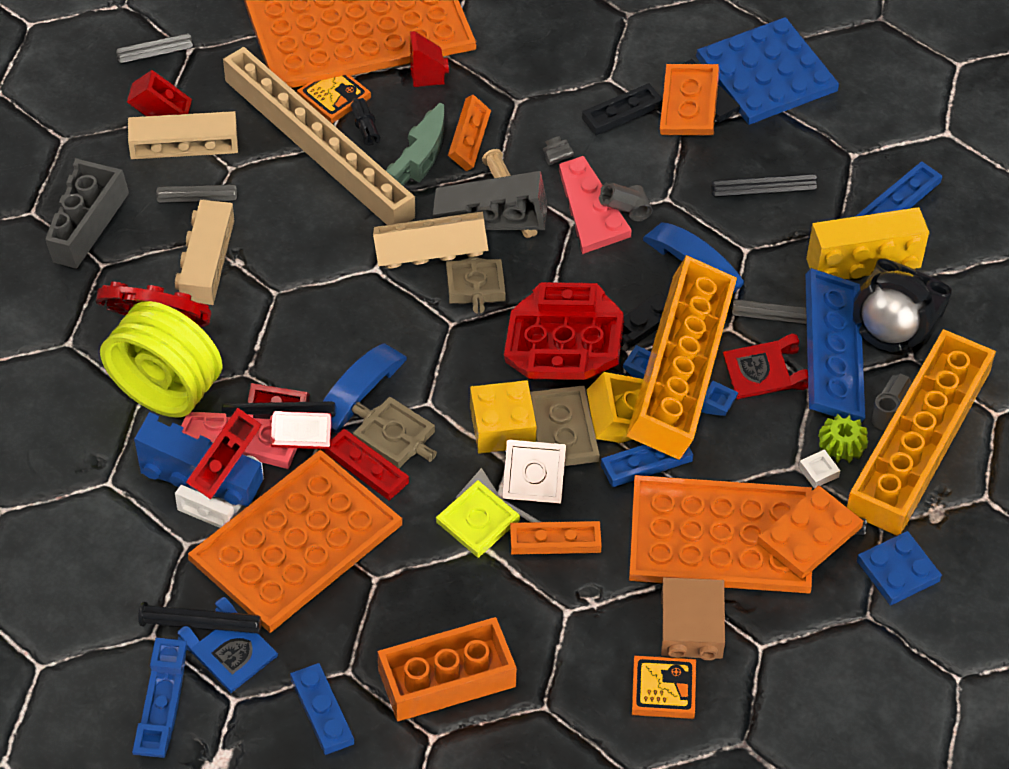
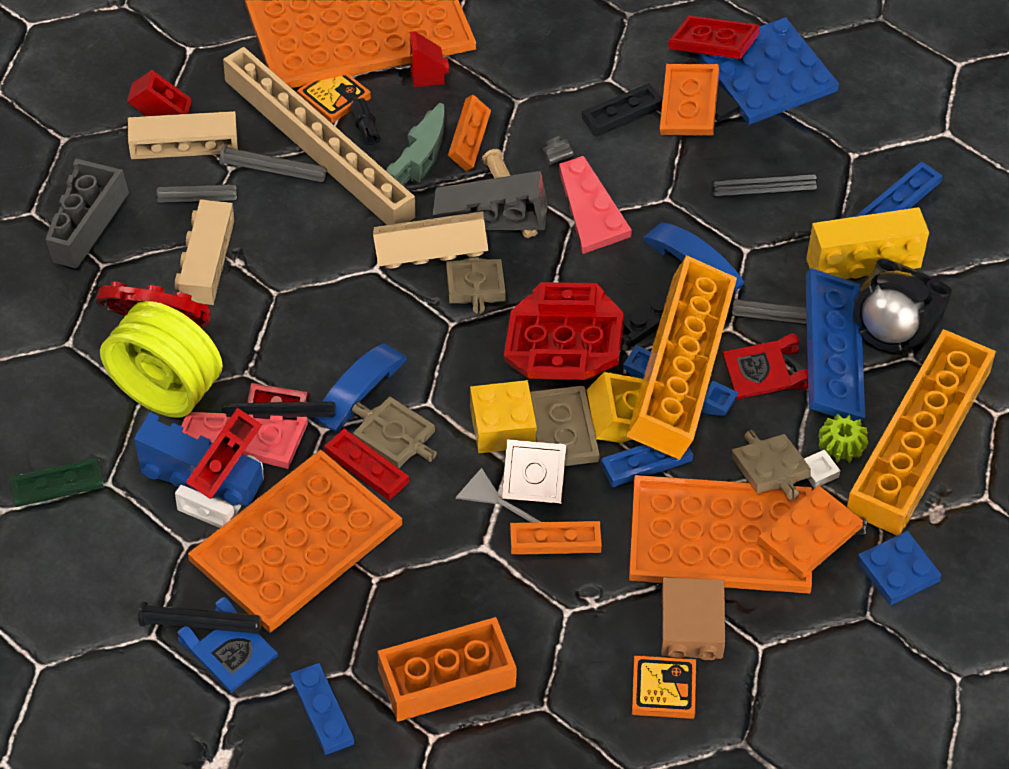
(56, 482): none -> clear green plate
(154, 48): axle -> none
(161, 699): blue slope -> none
(272, 164): none -> dark grey axle
(301, 430): slope -> none
(477, 518): neon yellow tile -> none
(629, 200): dark grey piece -> none
(714, 37): none -> red tile
(771, 464): none -> dark tan plate
(889, 401): dark grey piece -> none

